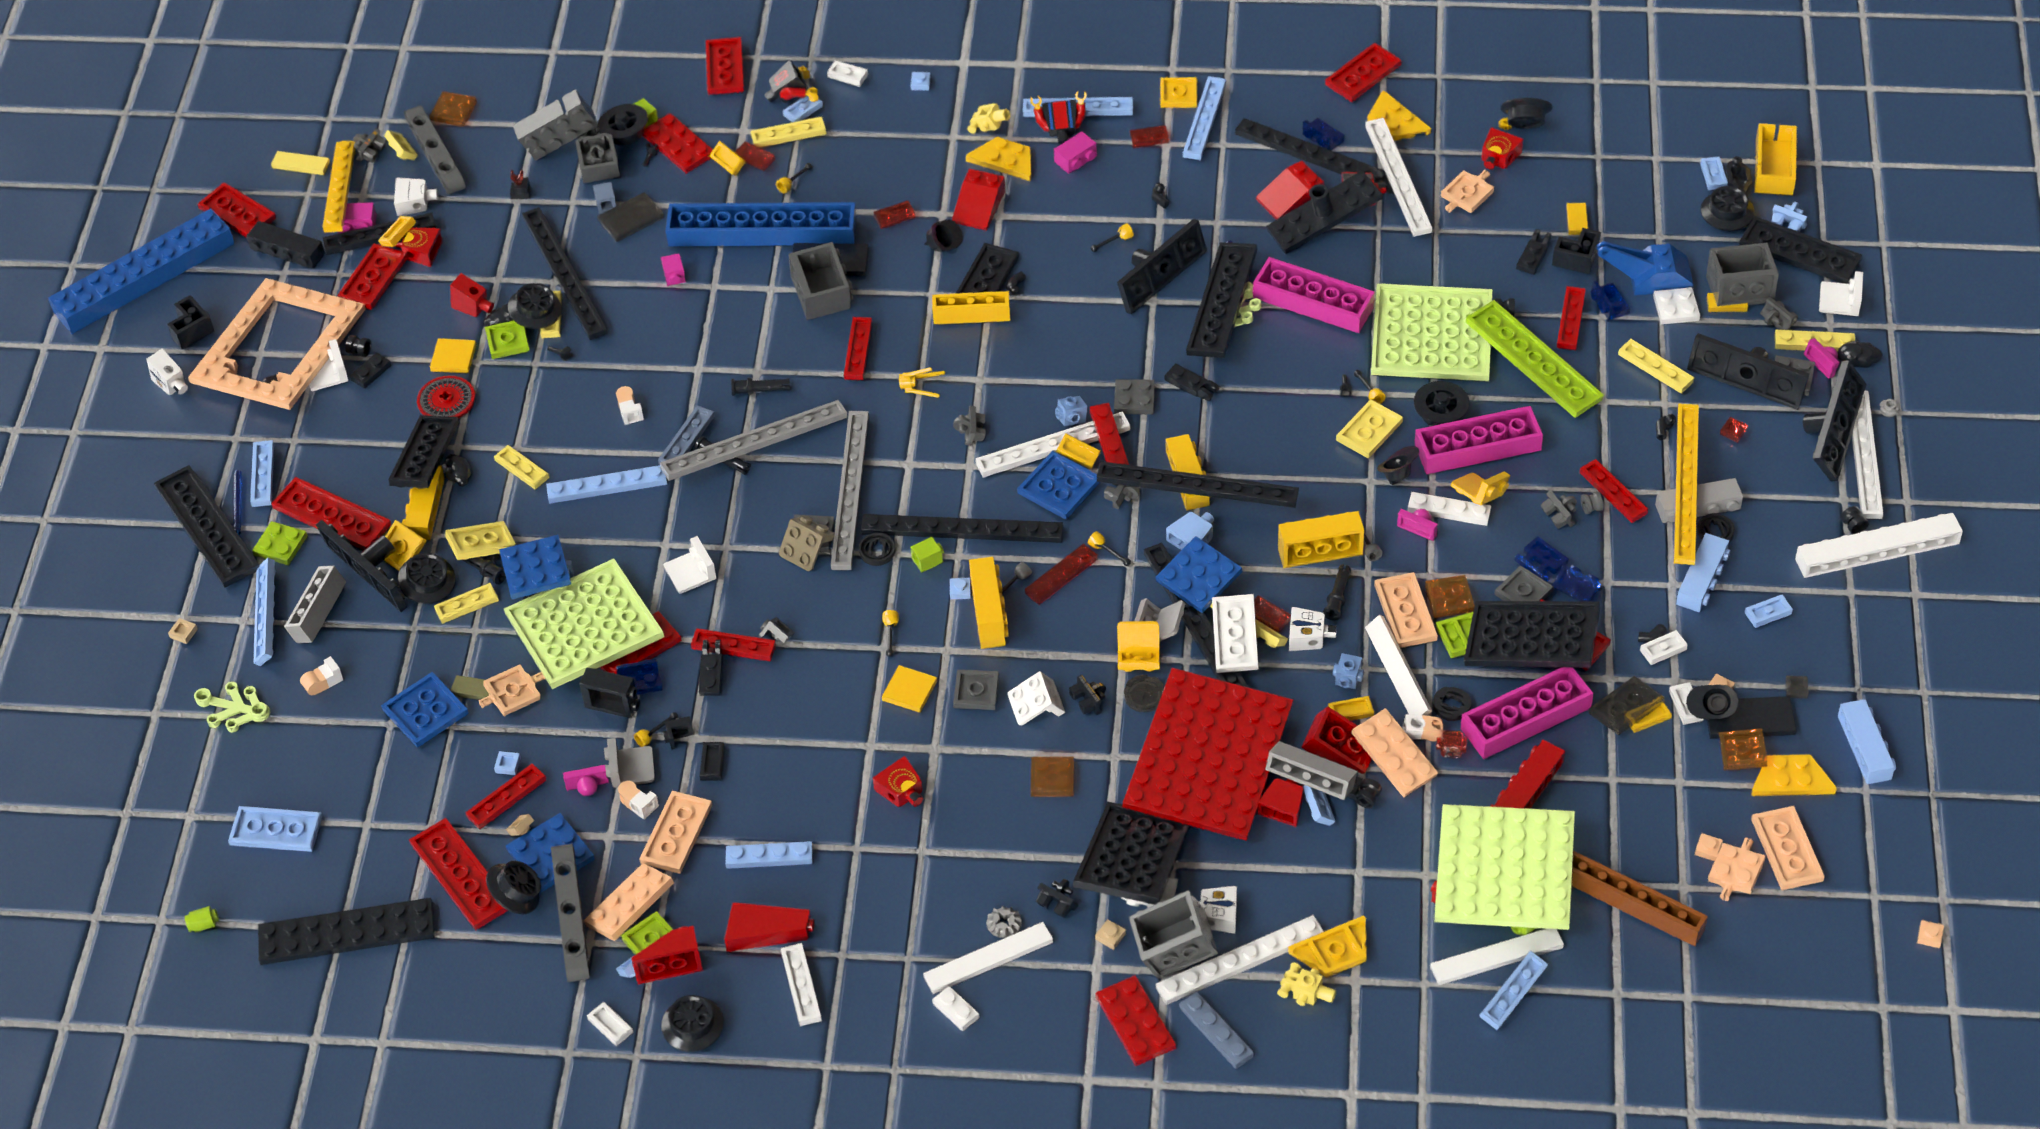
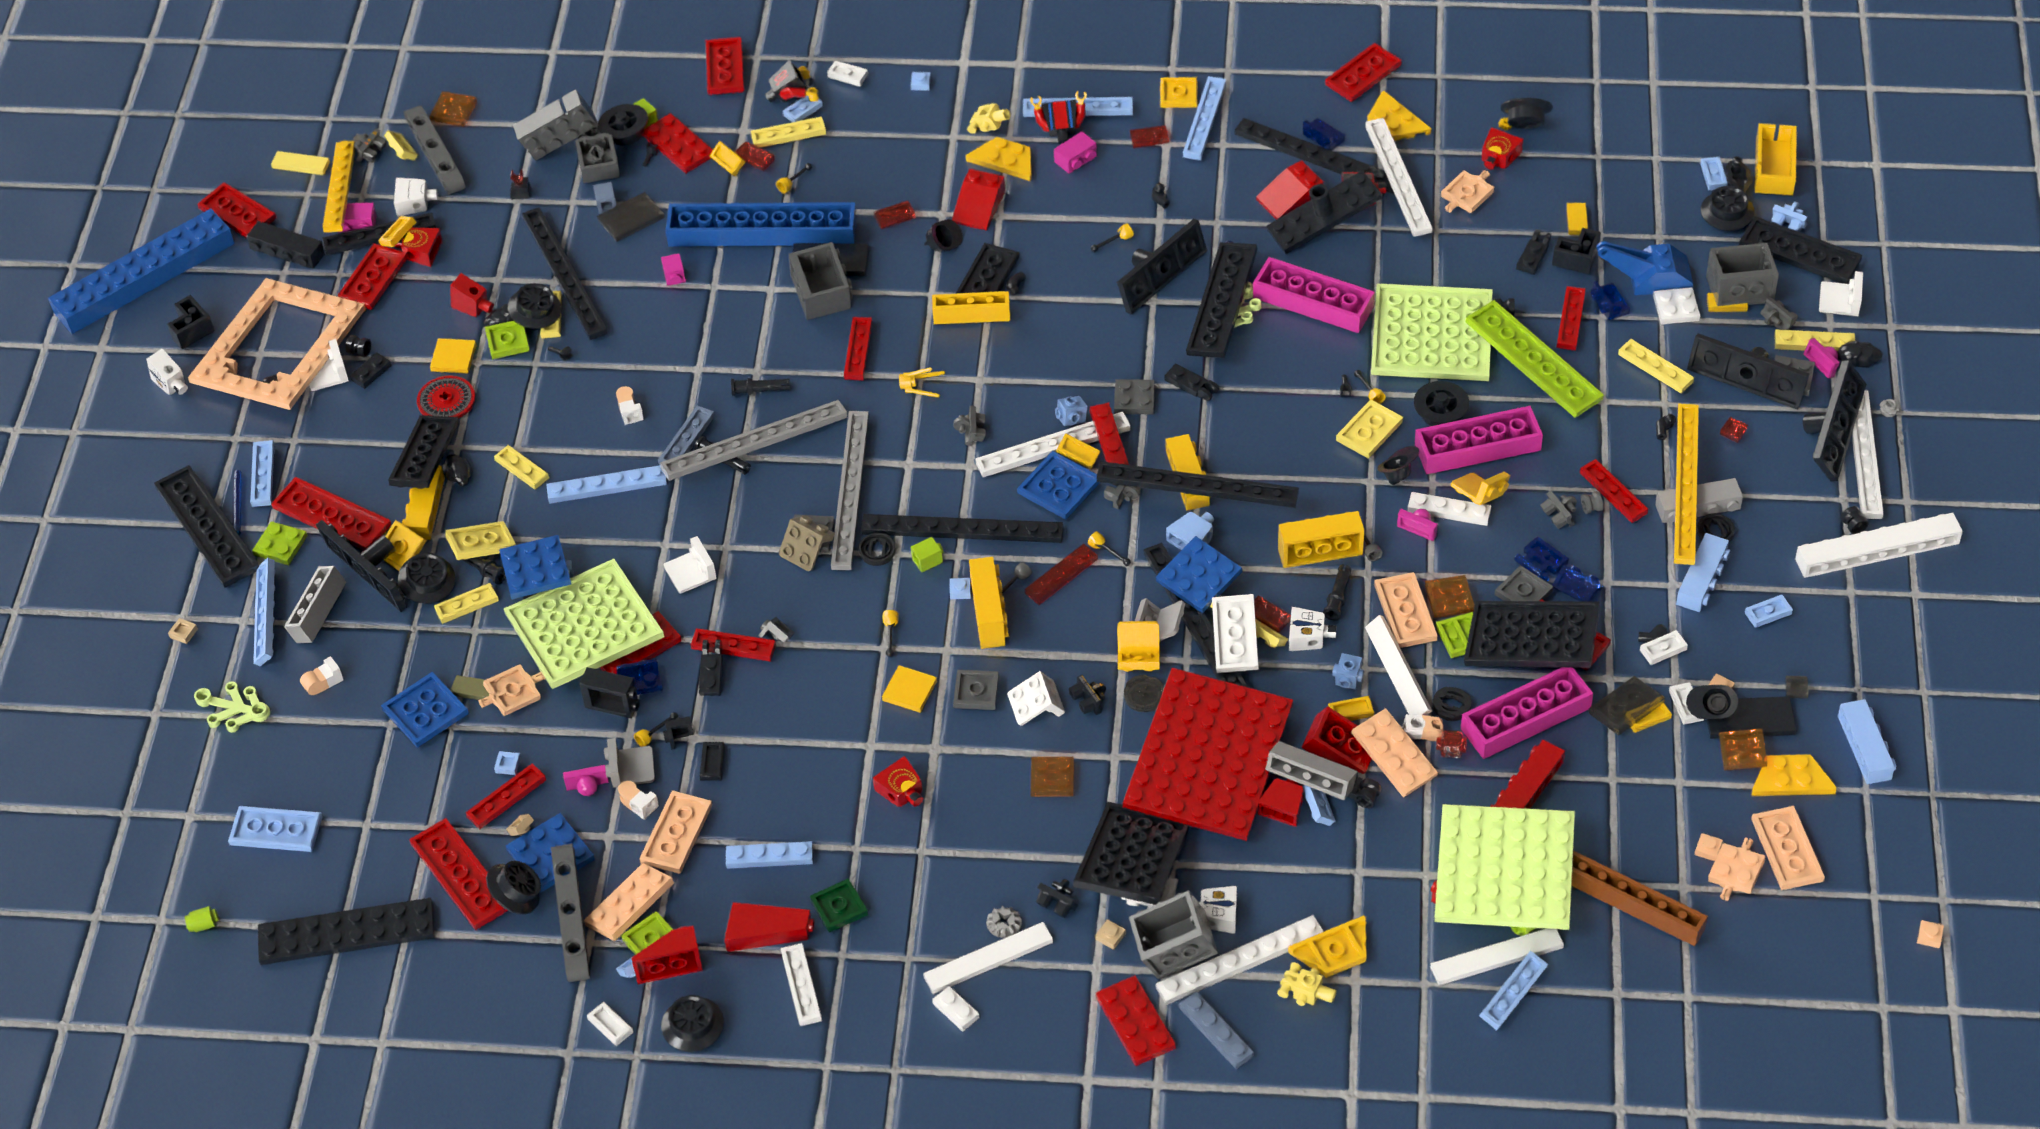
(838, 905): none -> dark green plate

